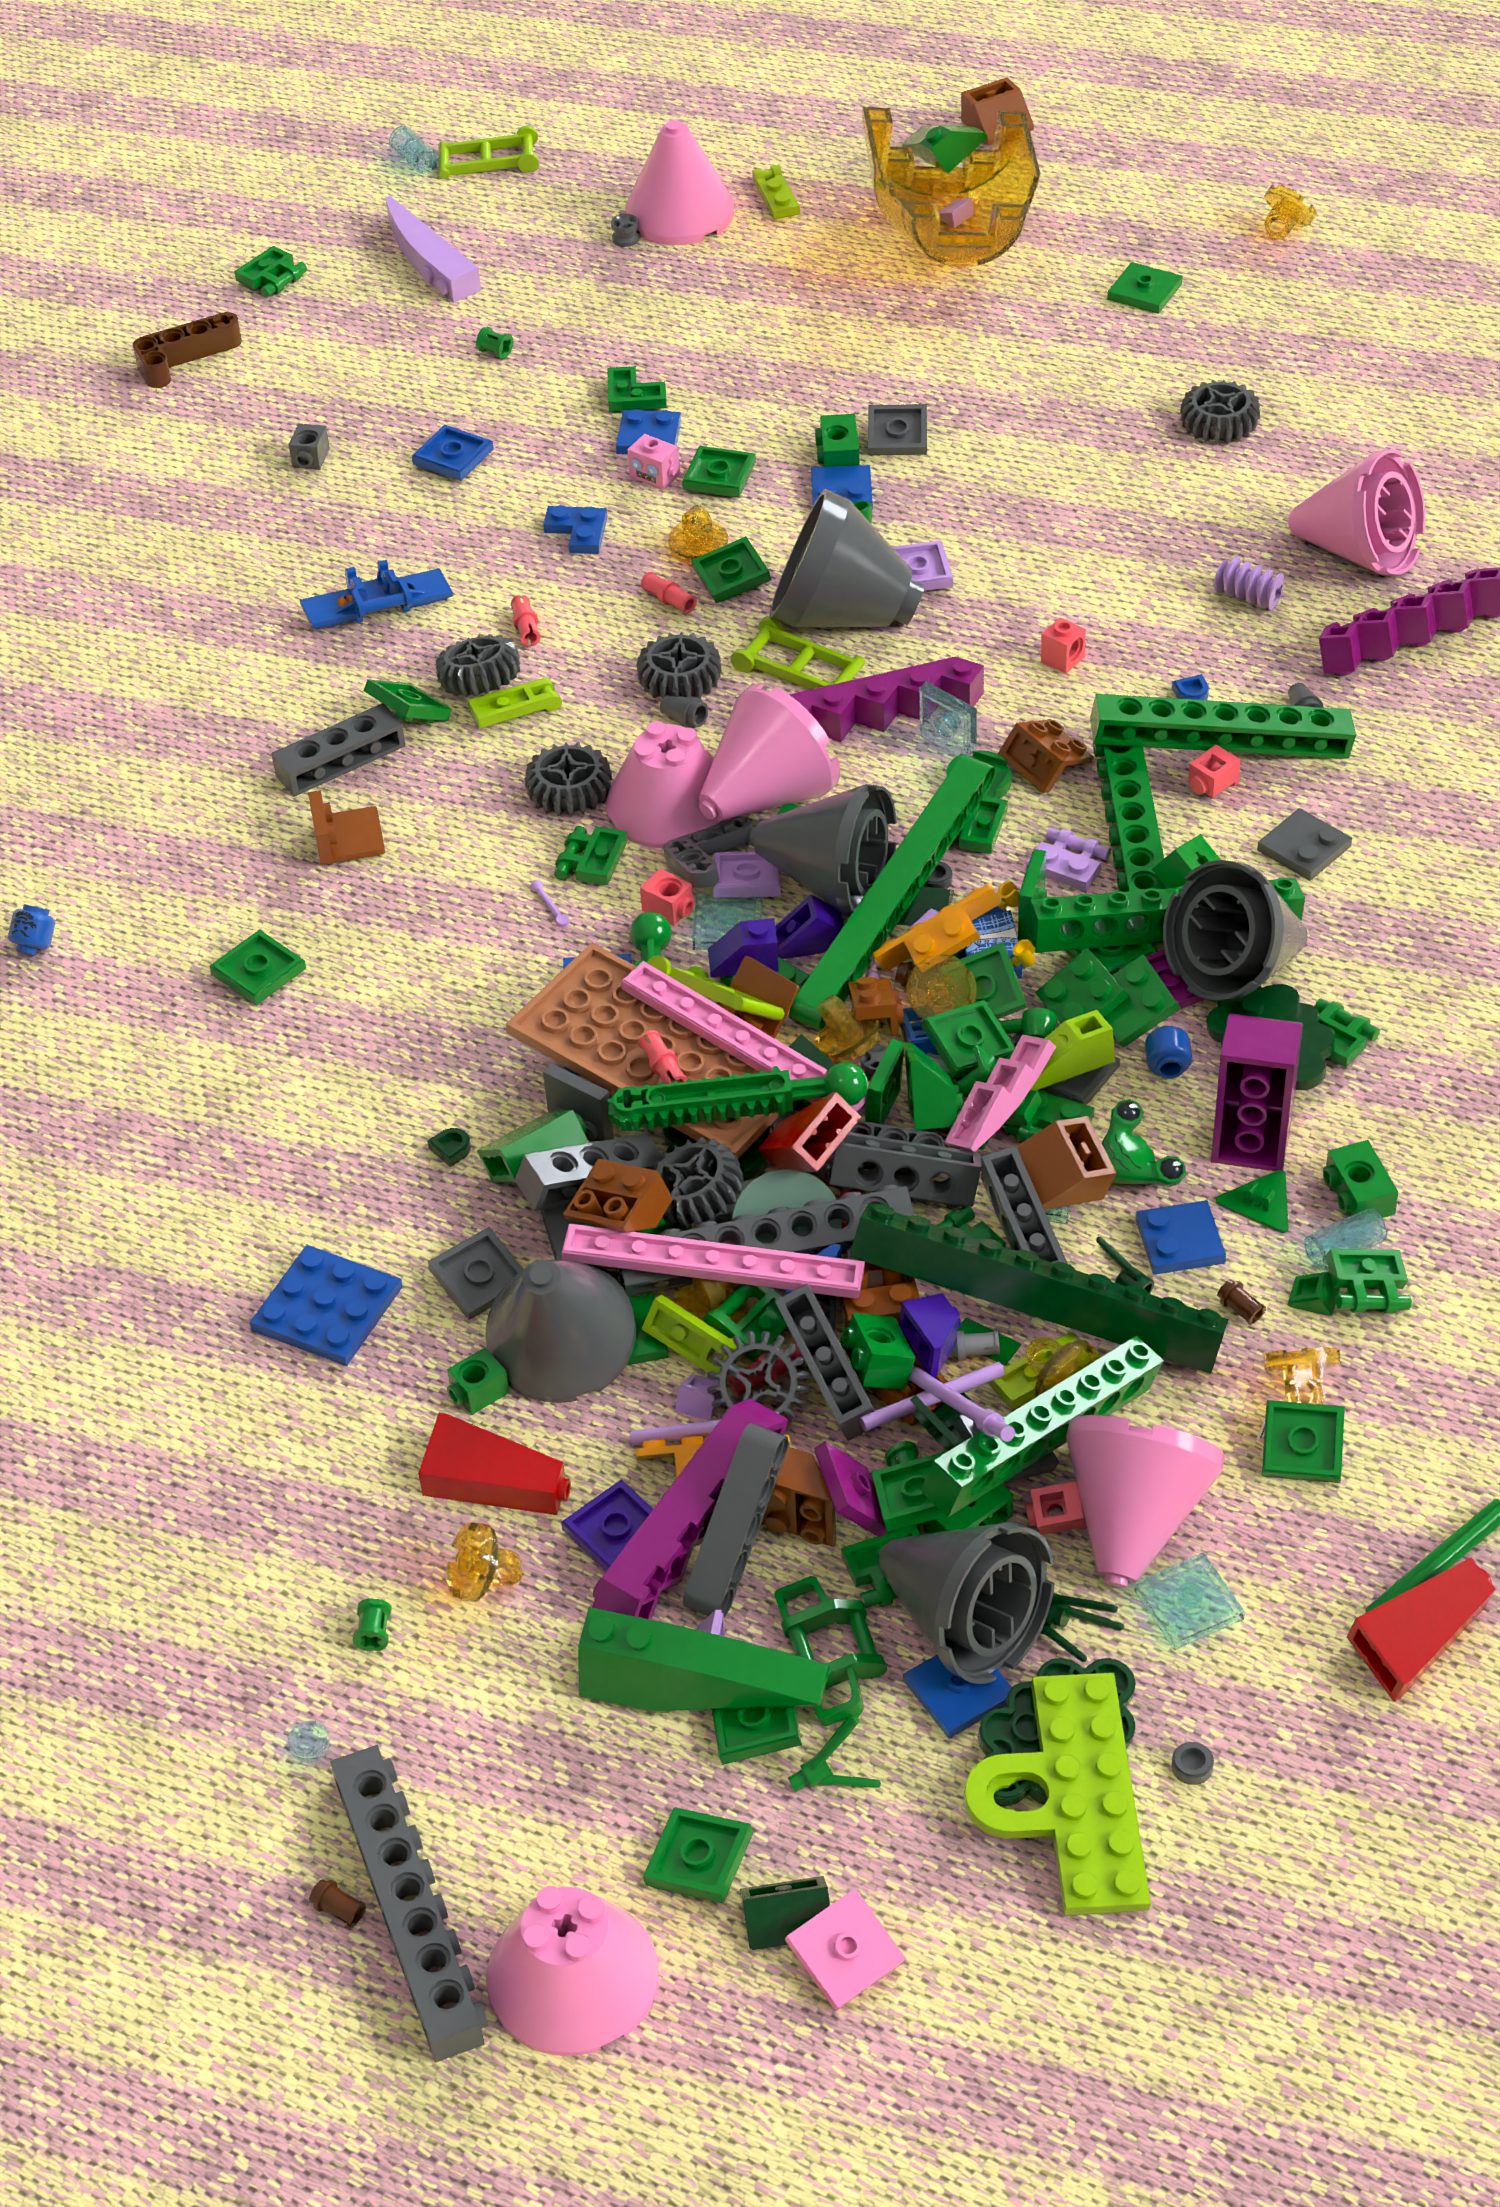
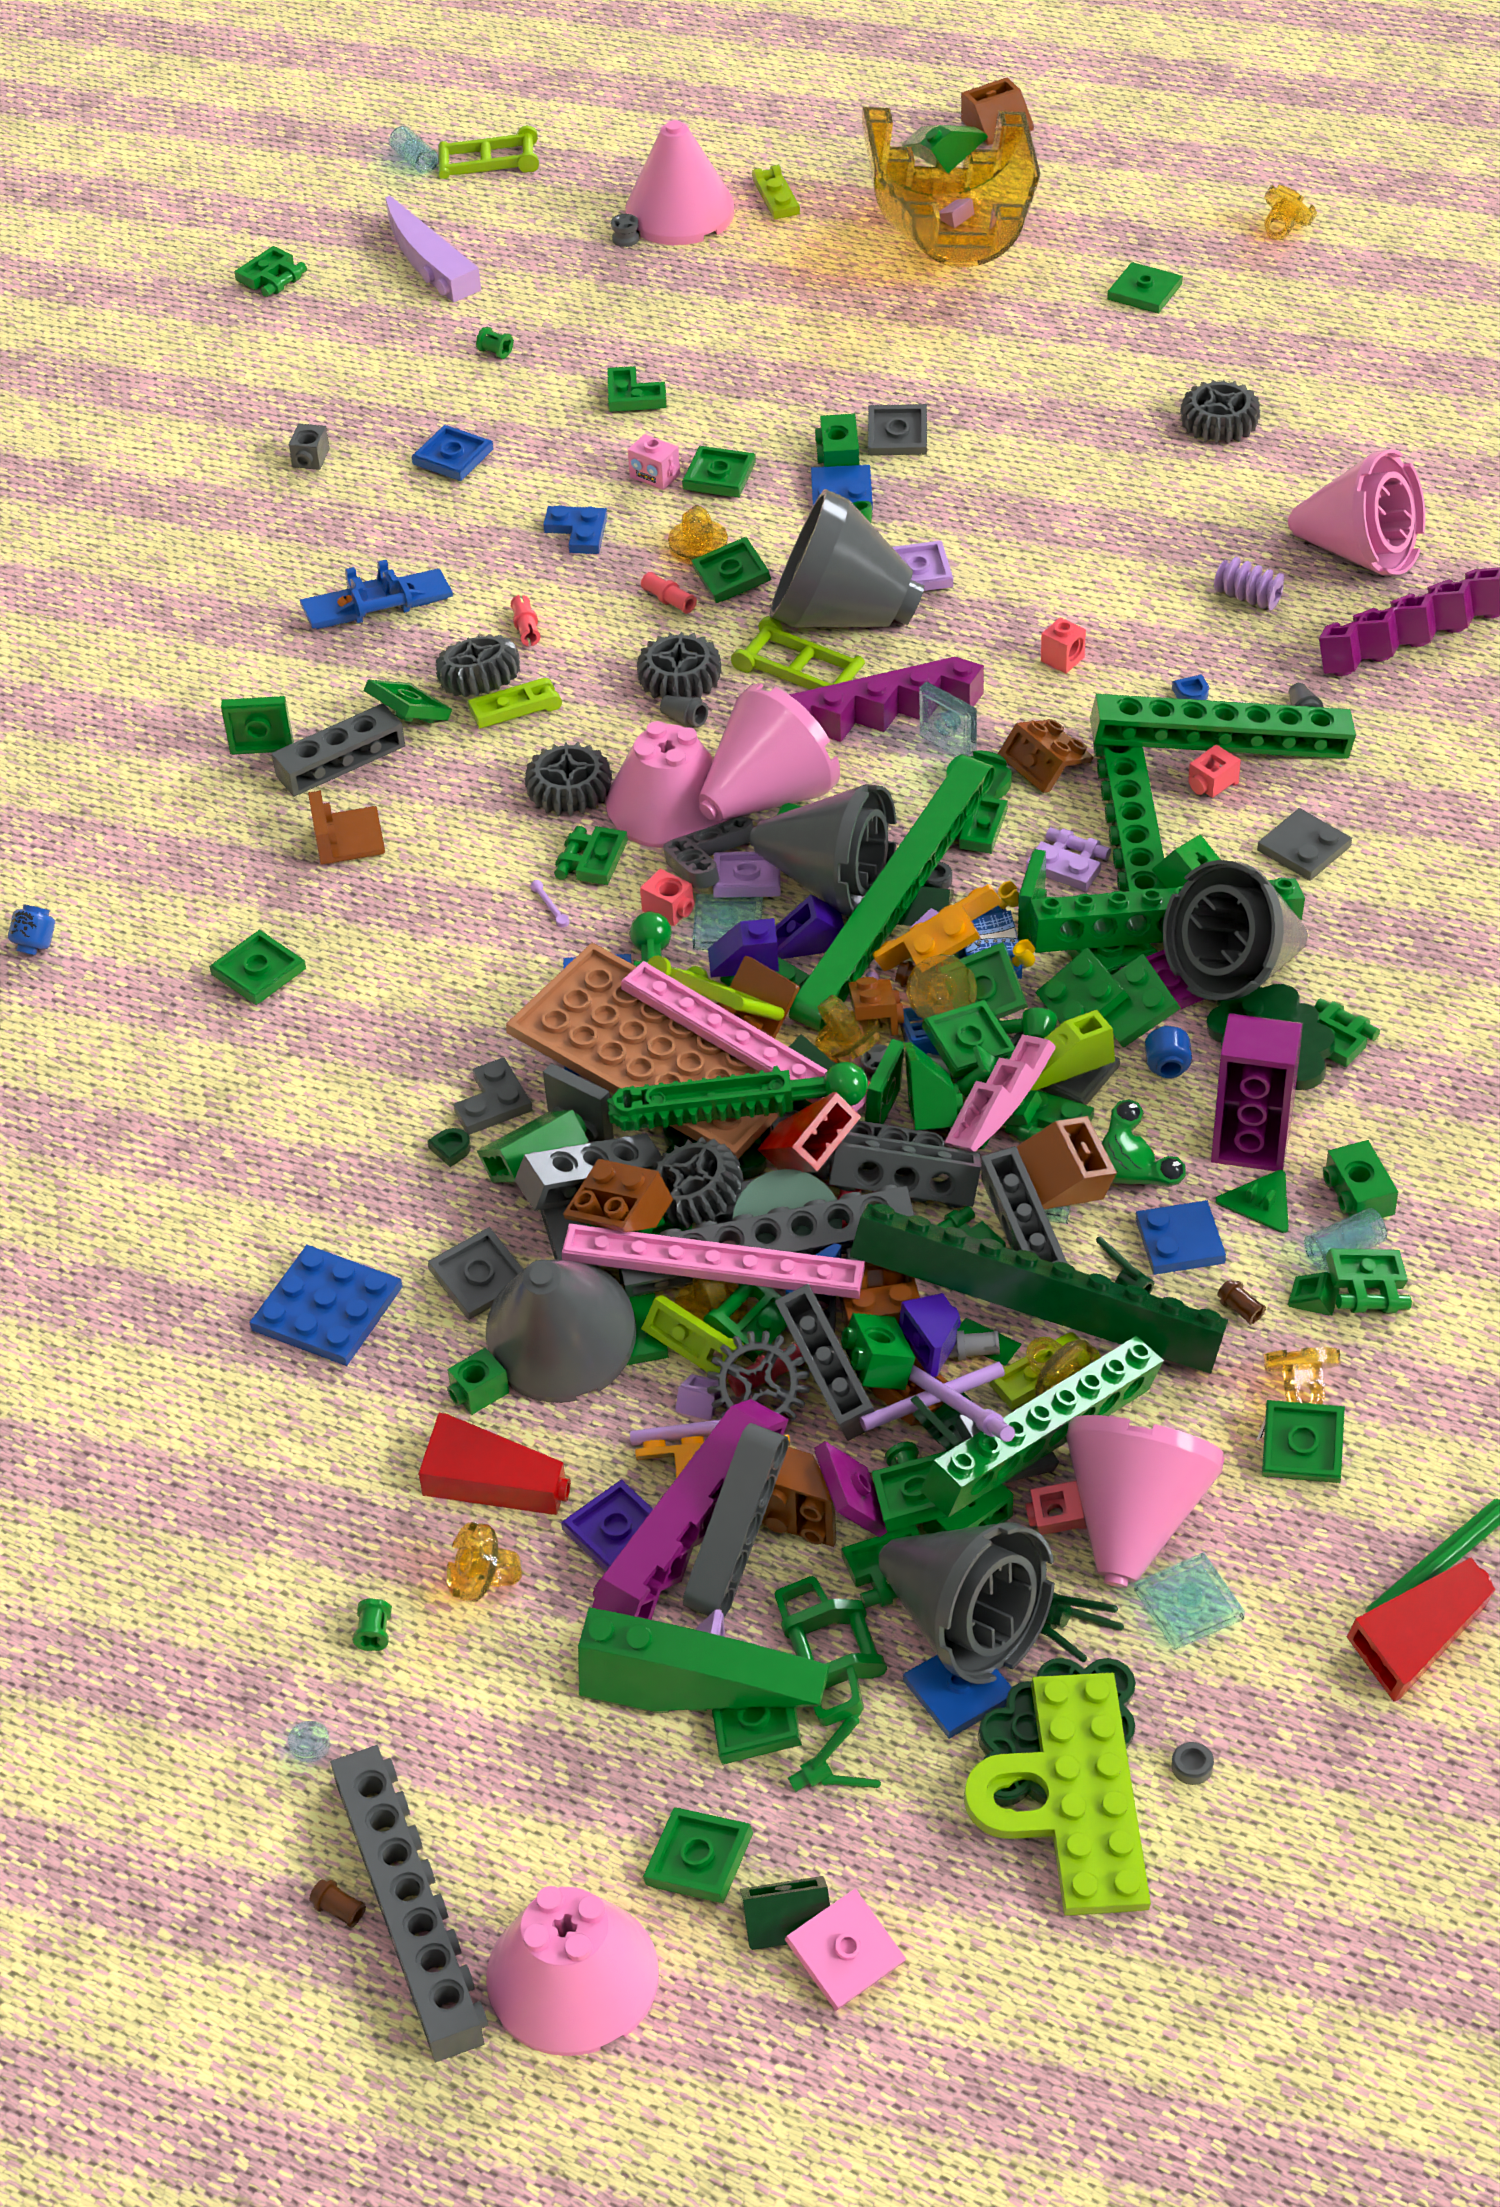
(183, 344): reddish brown beam -> none
(256, 724): none -> green plate
(500, 1098): none -> dark grey plate
(658, 424): blue plate -> none
(661, 1060): coral pin -> none

